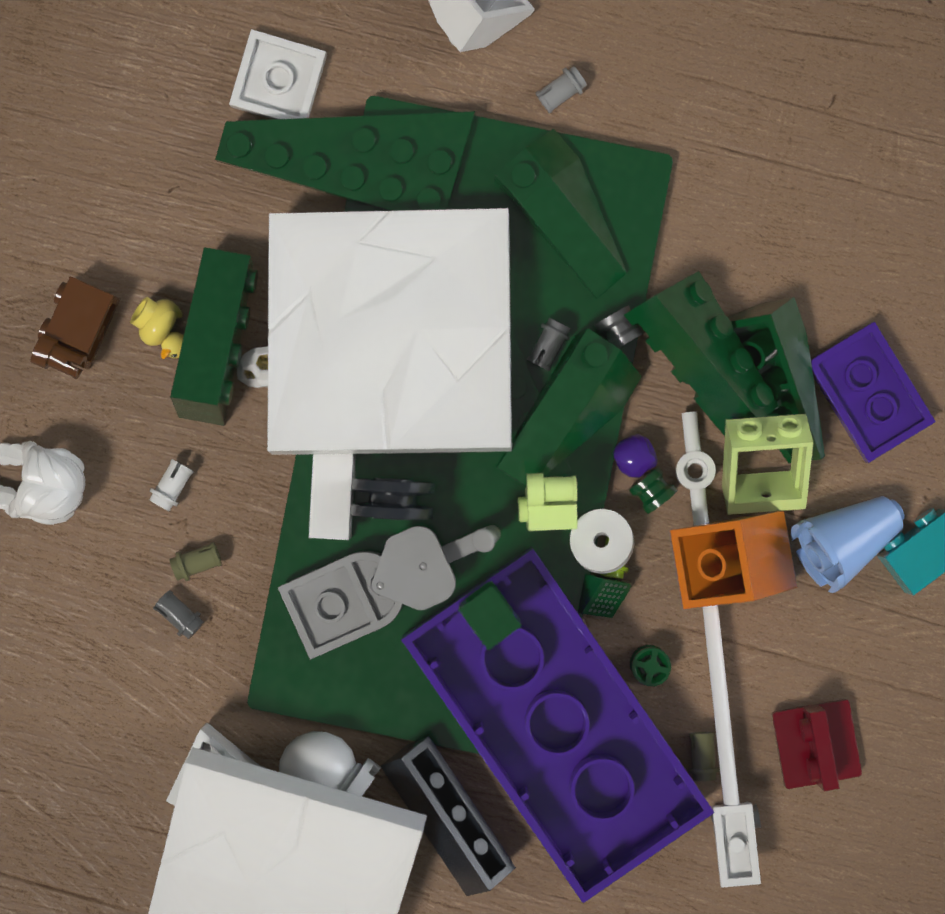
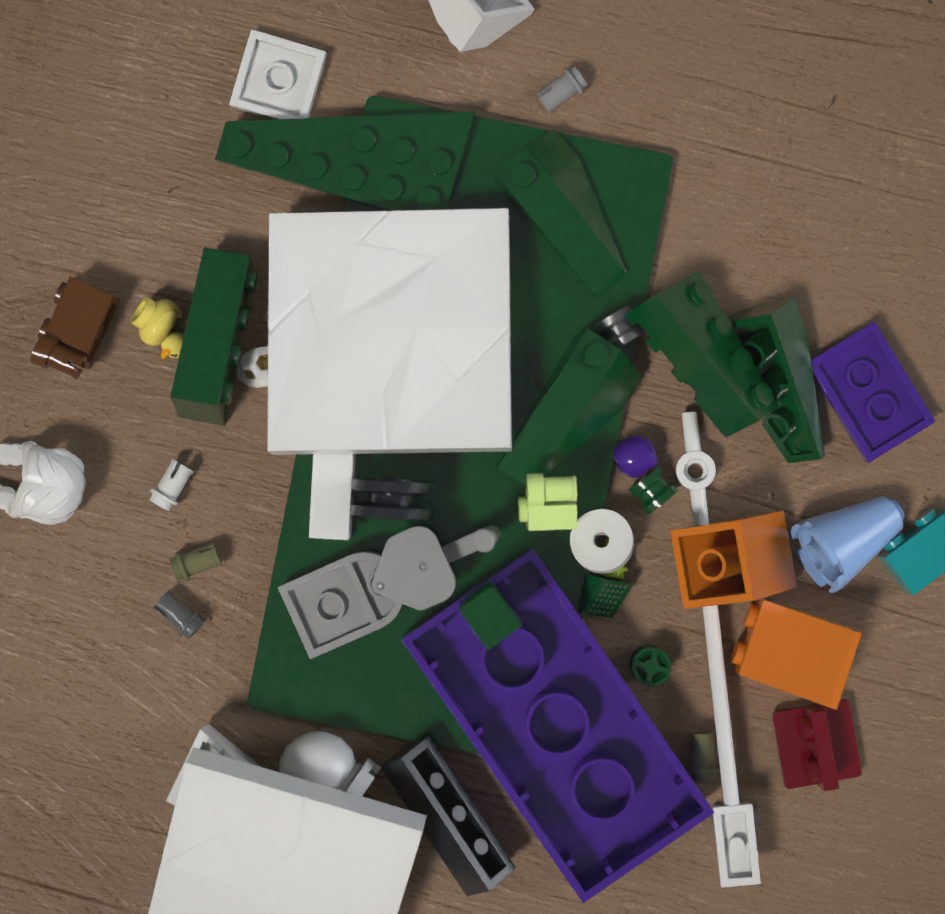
(549, 344): flat silver pin -> none
(786, 488): yellowish green window -> none
(795, 652): none -> orange slope

